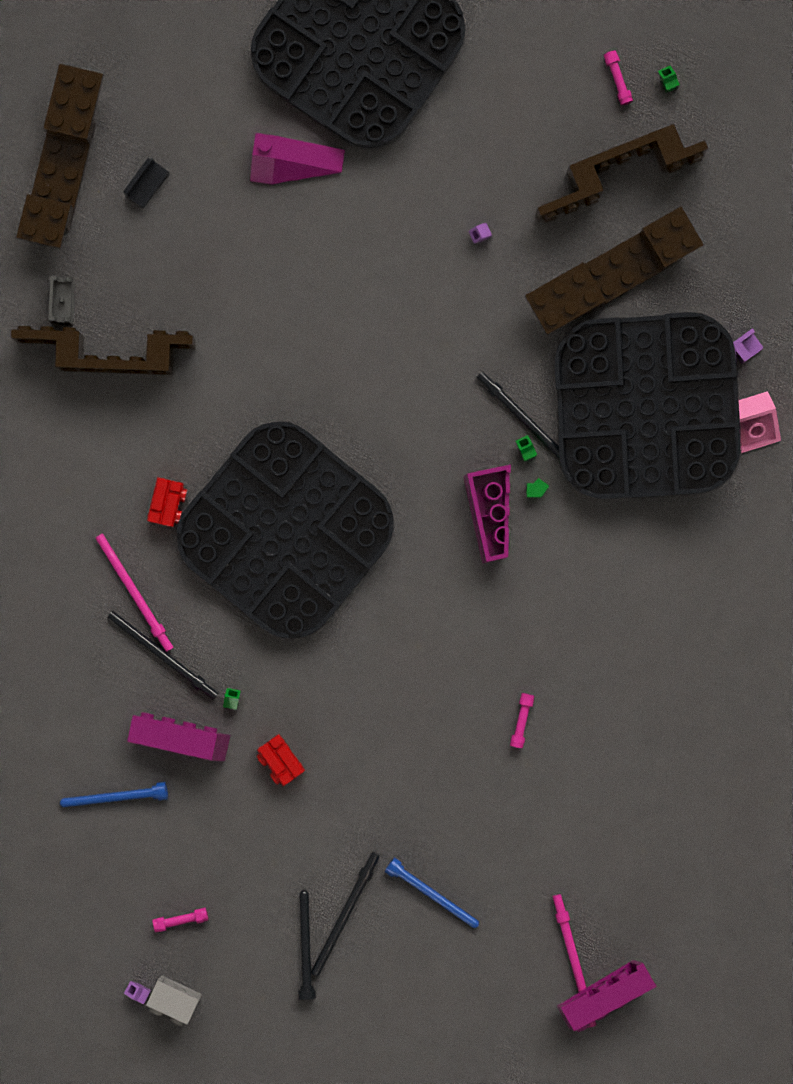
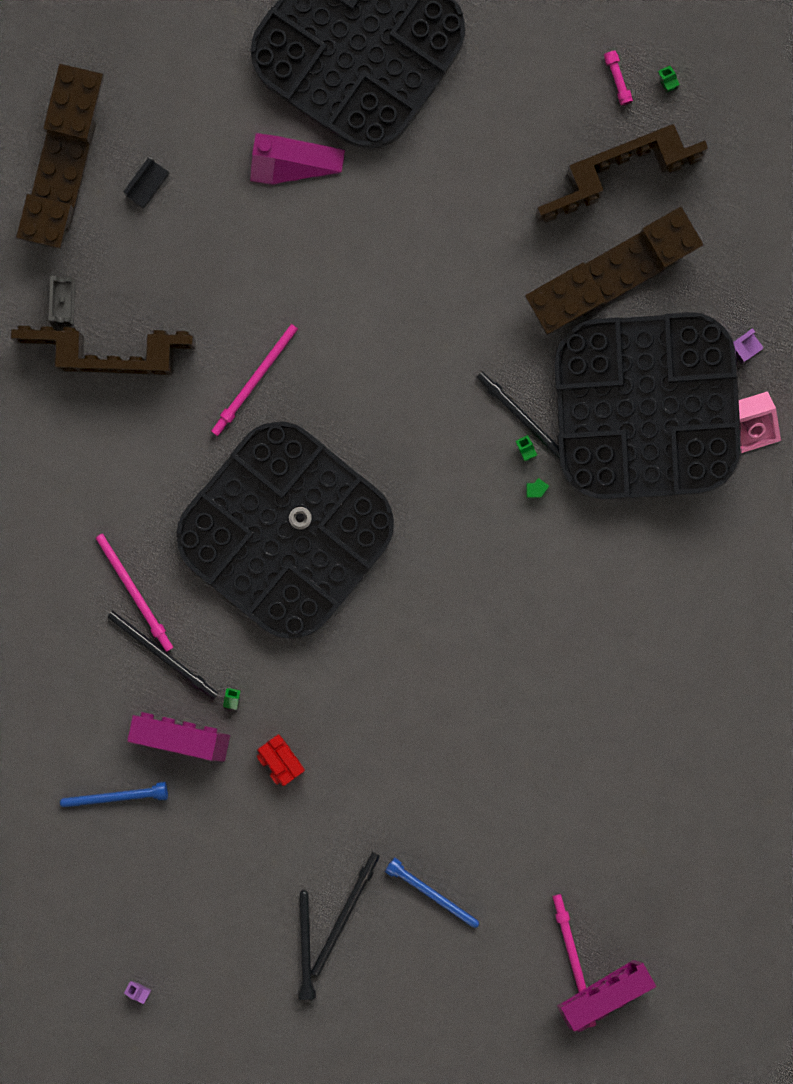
(161, 924): dark pink bar -> none
(166, 502): red brick -> none
(173, 1000): light grey brick -> none
(228, 414): none -> dark pink bar
(300, 510): none -> light grey plate
(480, 233): medium lavender piece -> none
(490, 510): magenta wedge -> none
(517, 739): dark pink bar -> none

